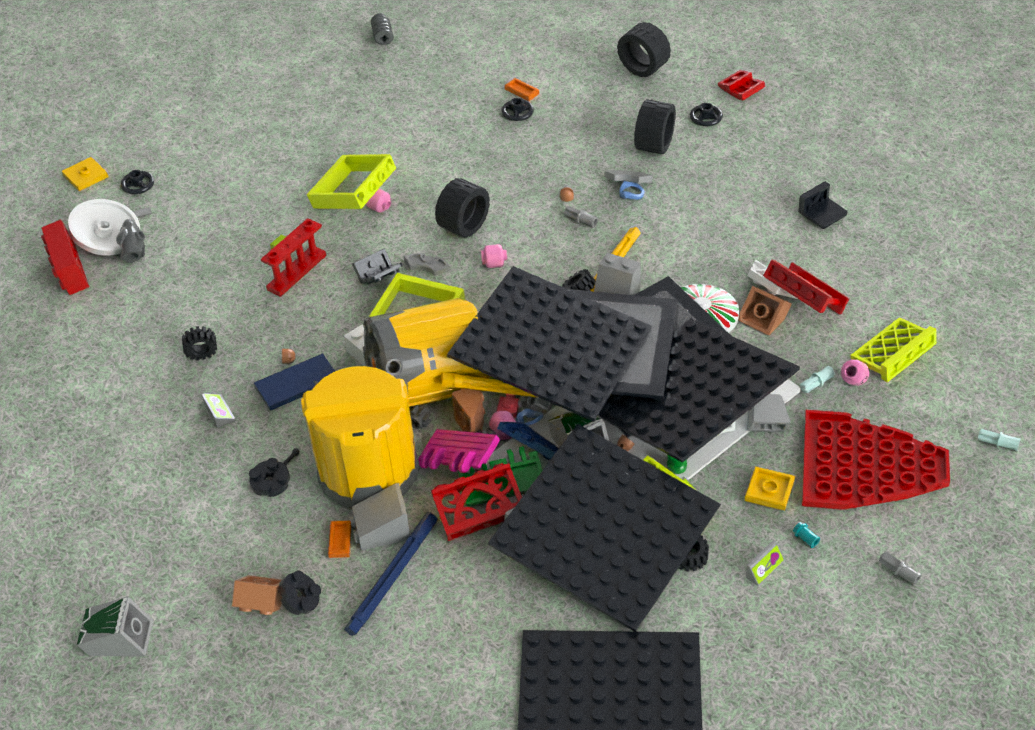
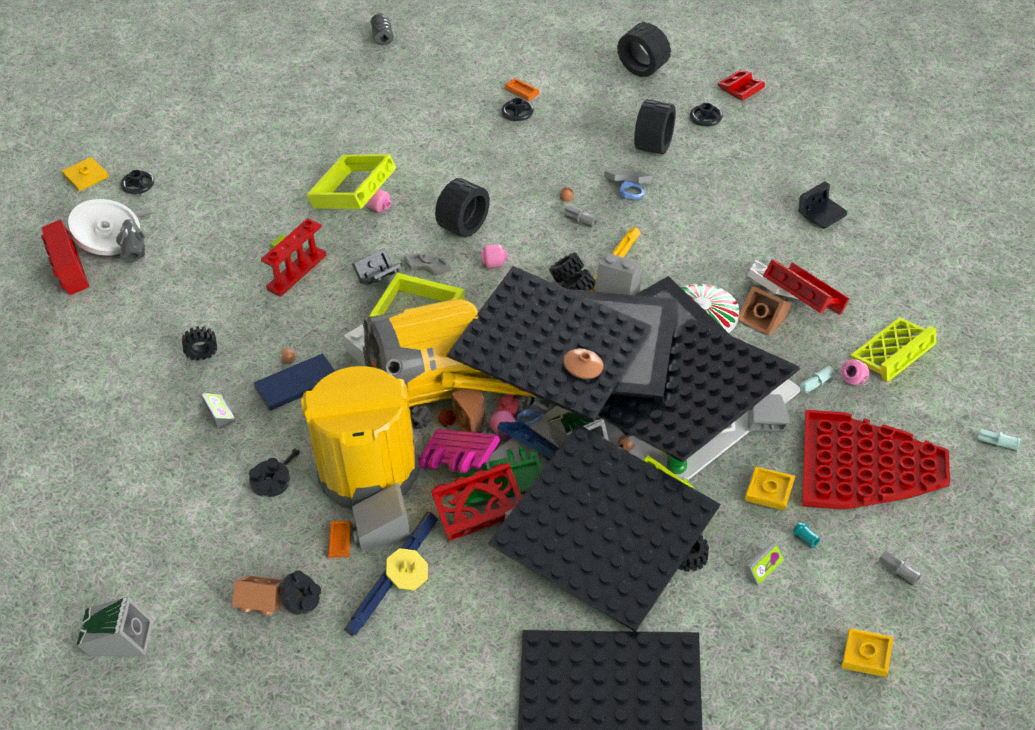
(406, 569): none -> light yellow piece
(446, 417): none -> clear red plate
(566, 267): none -> black tyre
(583, 363): none -> nougat dish
(867, 652): none -> yellow plate

